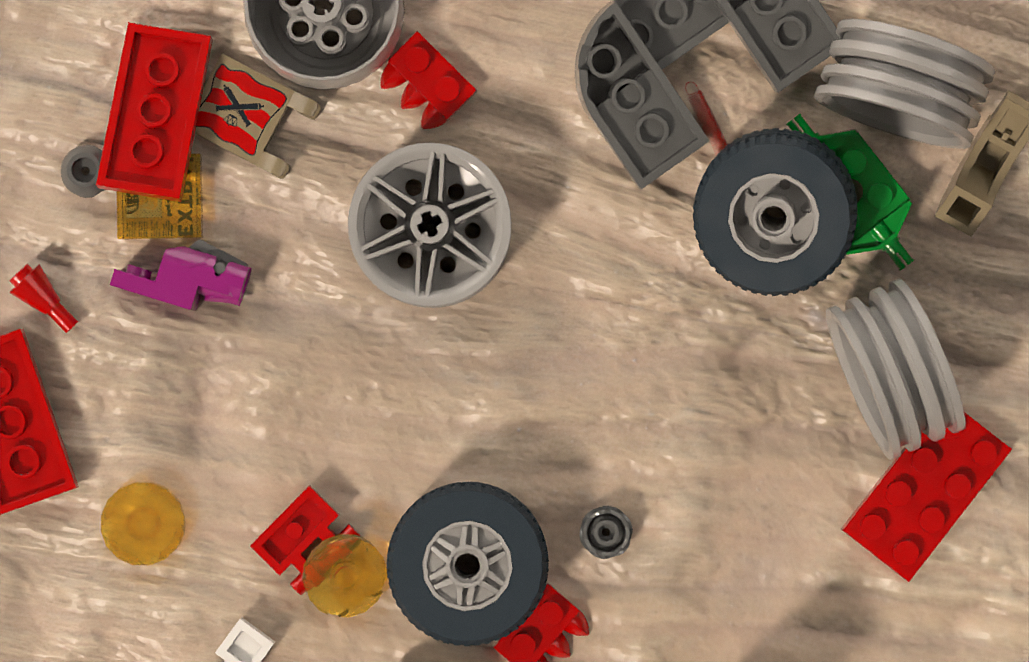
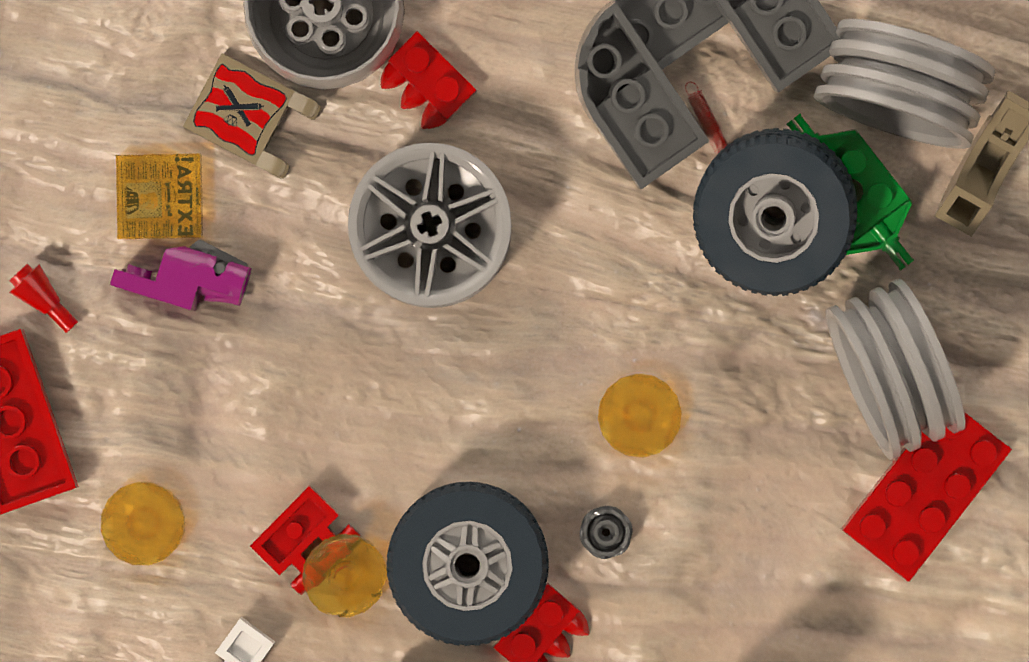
(72, 170): dark grey plate -> none
(154, 112): red plate -> none
(639, 415): none -> clear yellow tile

